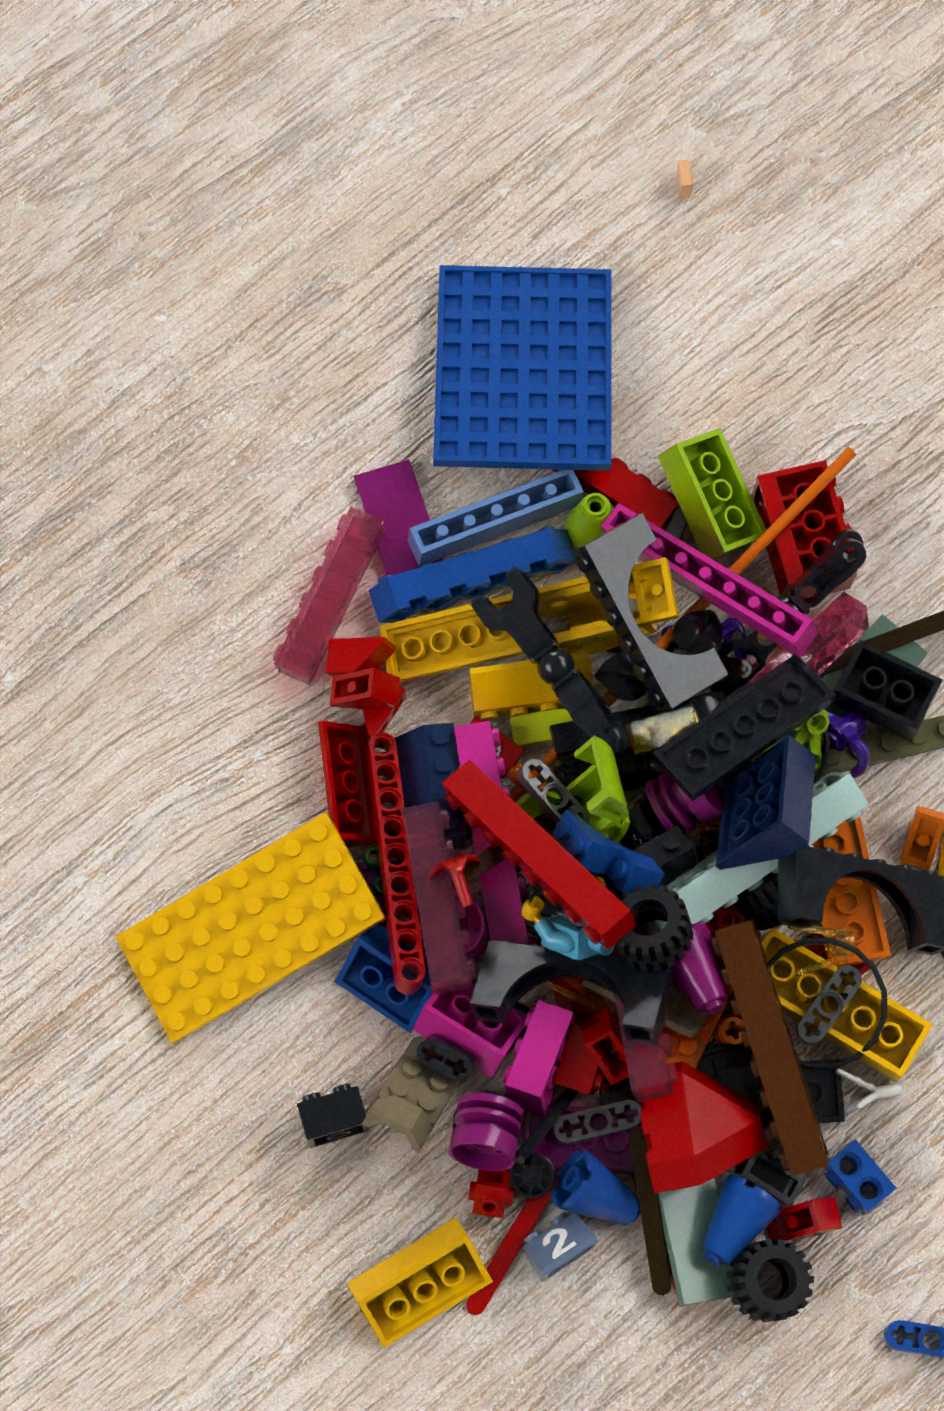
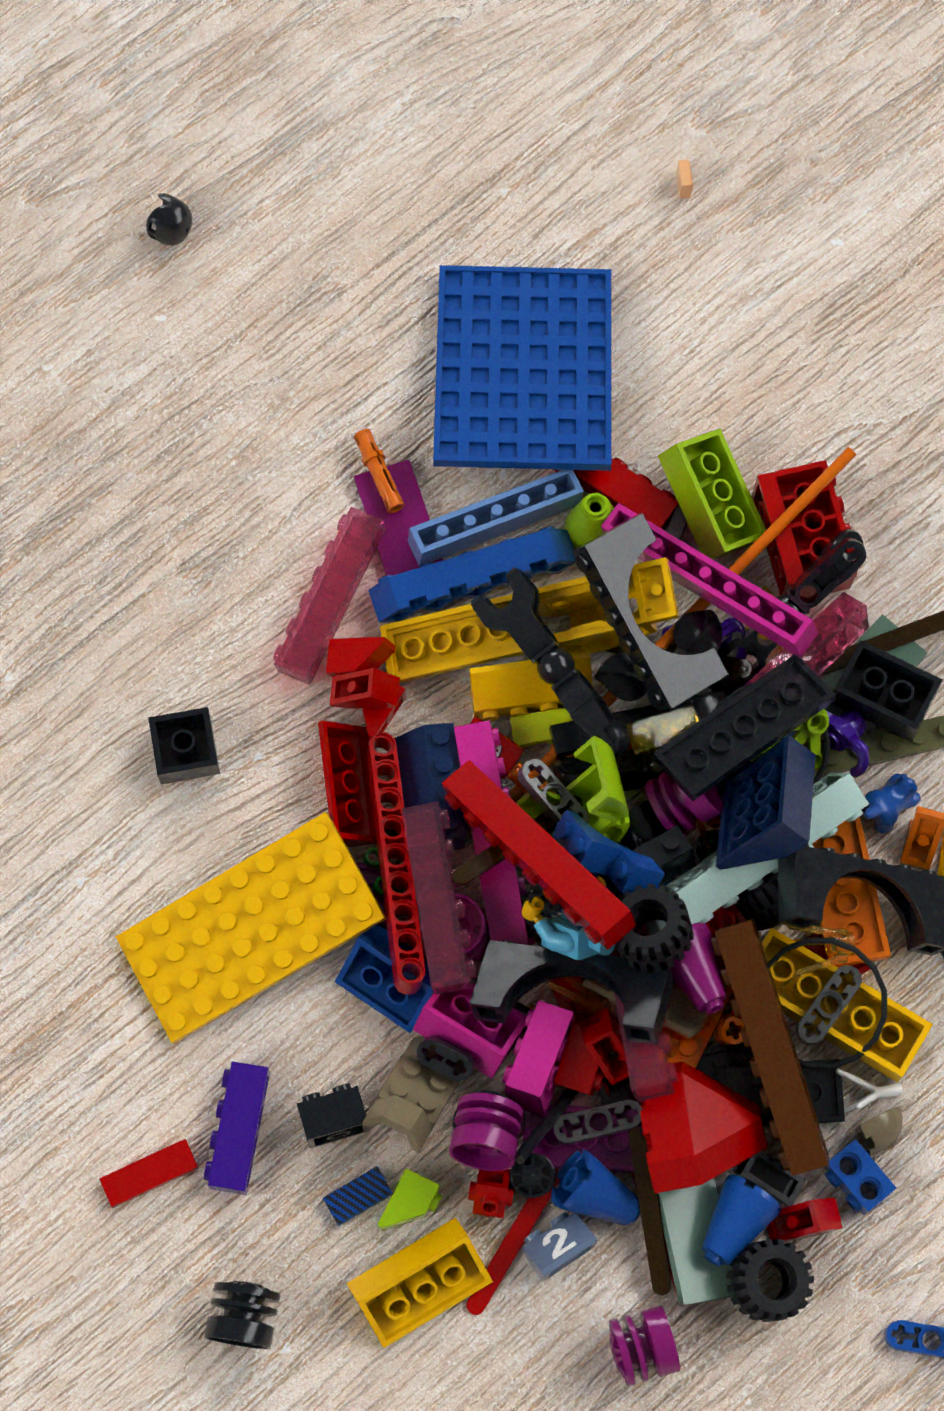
(148, 1173): none -> red tile
(171, 219): none -> black helmet
(184, 745): none -> black brick
(238, 1128): none -> dark purple brick
(242, 1315): none -> black wheel
(357, 1196): none -> tile
(374, 461): none -> orange pin
(410, 1201): none -> lime slope
(456, 867): red plant -> none
(644, 1346): none -> magenta wheel
(880, 1131): none -> dark tan brick
(887, 803): none -> blue animal

